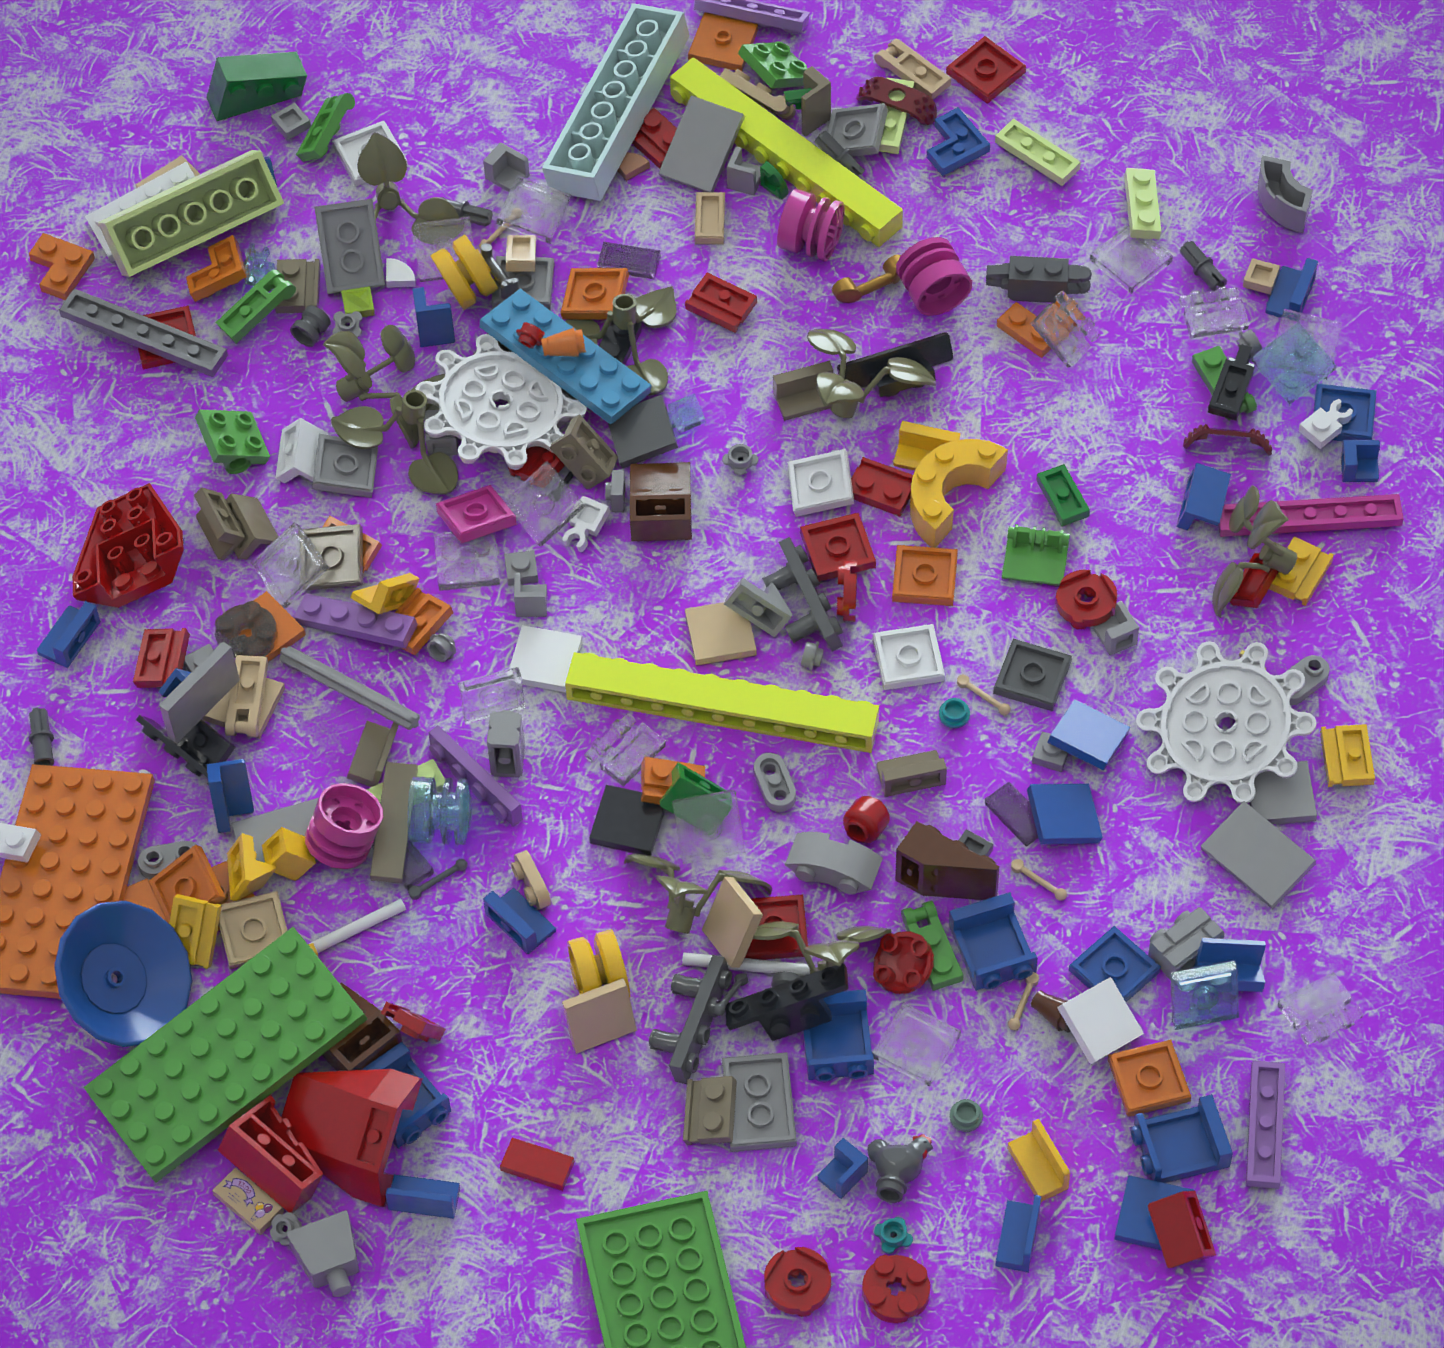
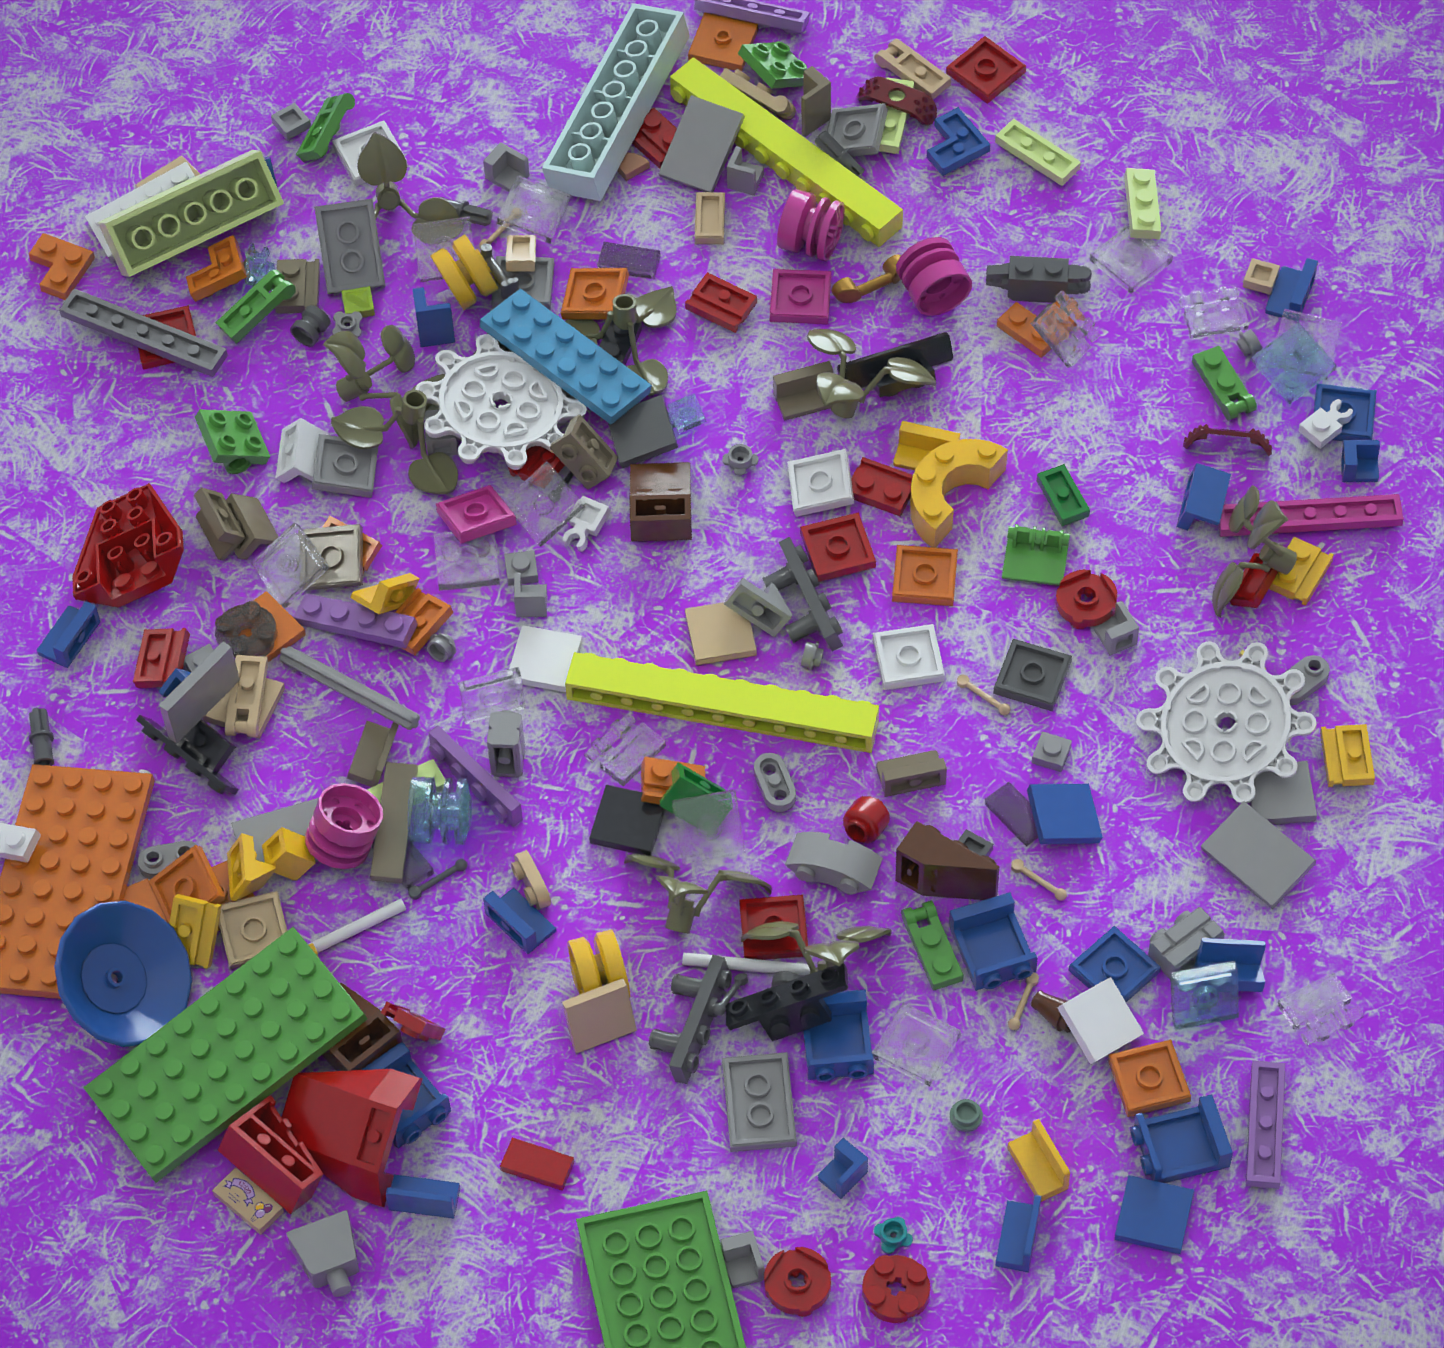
(229, 791): blue panel -> none
(254, 82): wedge -> none
(278, 1222): light grey plate -> none
(399, 274): white tile -> none
(530, 335): red plate -> none
(565, 343): orange cone -> none
(616, 491): light grey plate -> none
(710, 1110): dark tan plate -> none
(732, 922): tan tile -> none
(742, 1259): none -> light grey panel
(773, 181): green tile -> none
(794, 97): green tile -> none
(800, 296): none -> dark pink tile
(848, 600): red plate -> none
(898, 1165): dark grey animal -> none
(903, 962): red dish -> none
(954, 713): teal plate -> none
(1089, 734): tile -> none
(1181, 1228): red panel -> none
(1202, 265): dark grey axle -> none
(1232, 385): black hinge -> none
(1282, 194): brick -> none

